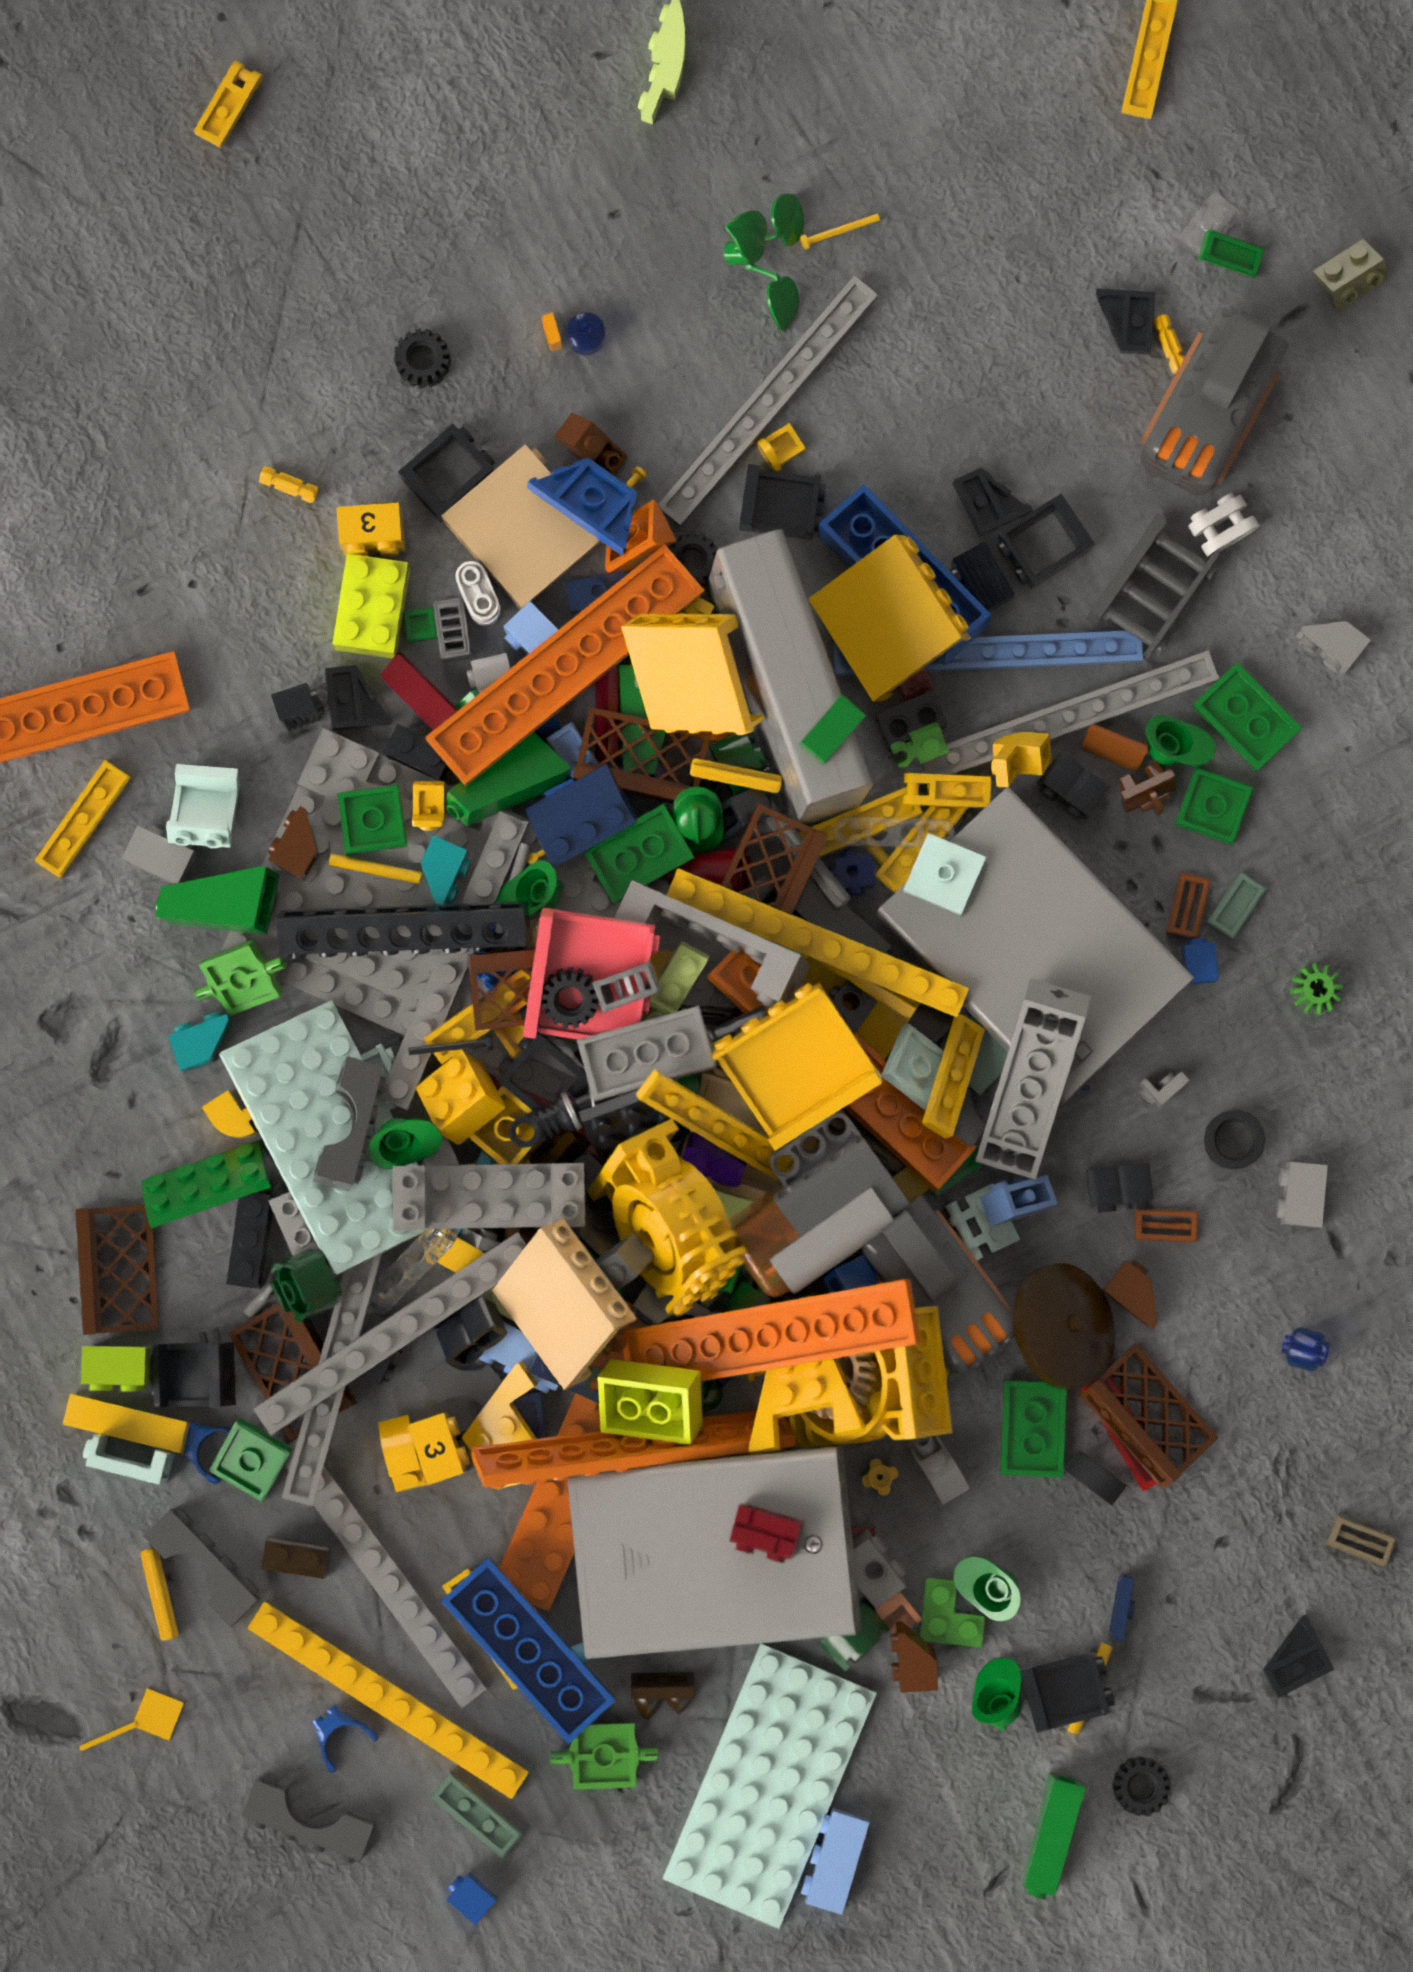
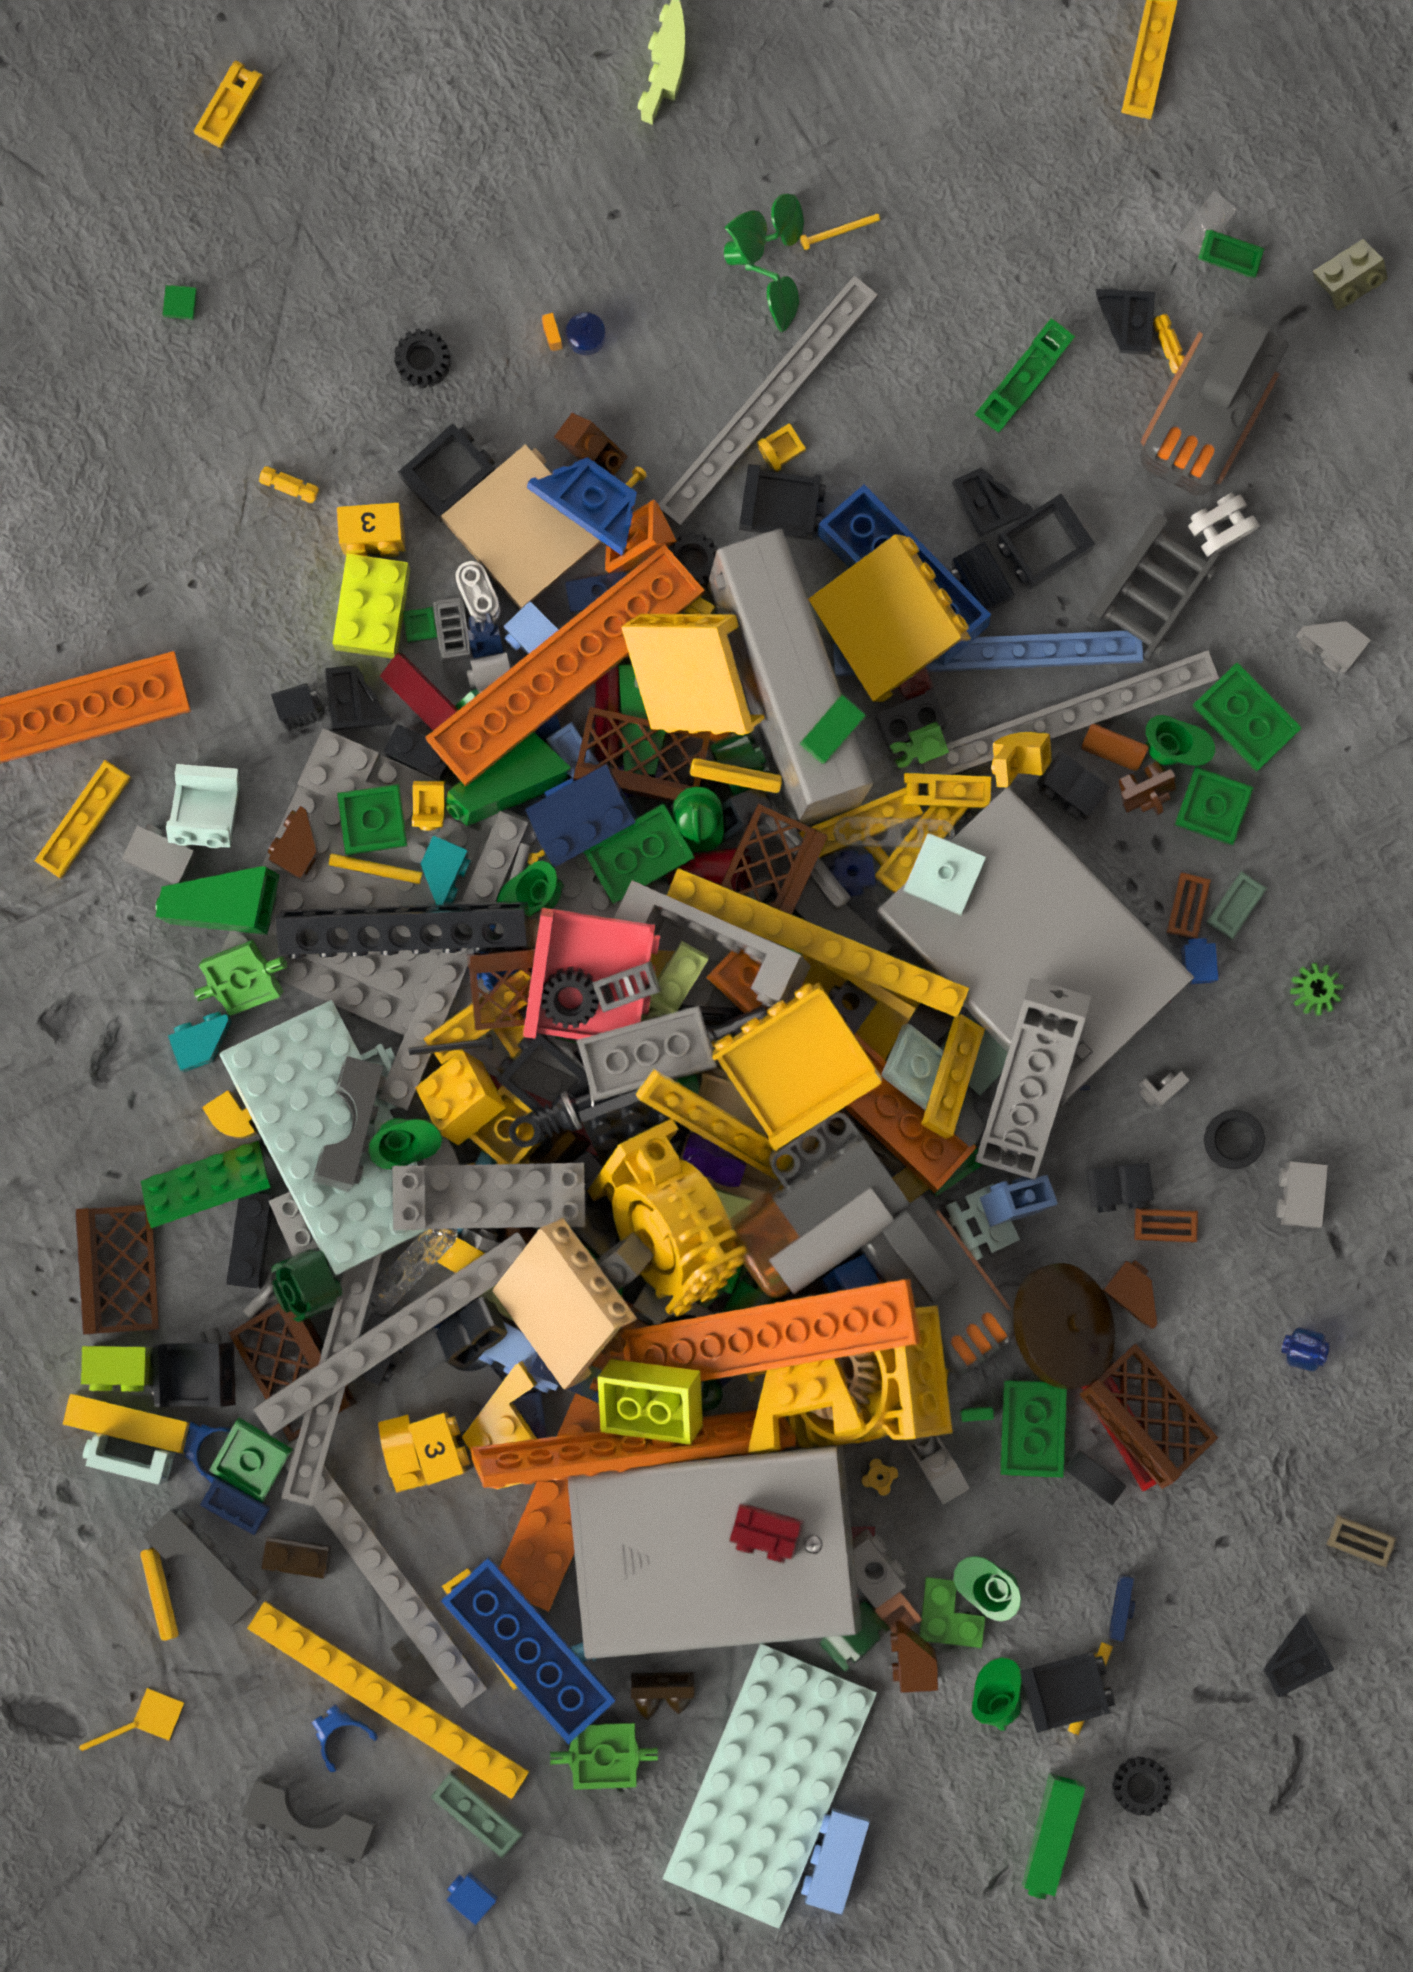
(179, 302): none -> green tile
(235, 1506): none -> dark blue plate
(415, 1672): none -> clear smoke plate
(484, 637): none -> dark blue plate
(976, 1414): none -> green tile
(1025, 376): none -> green slope

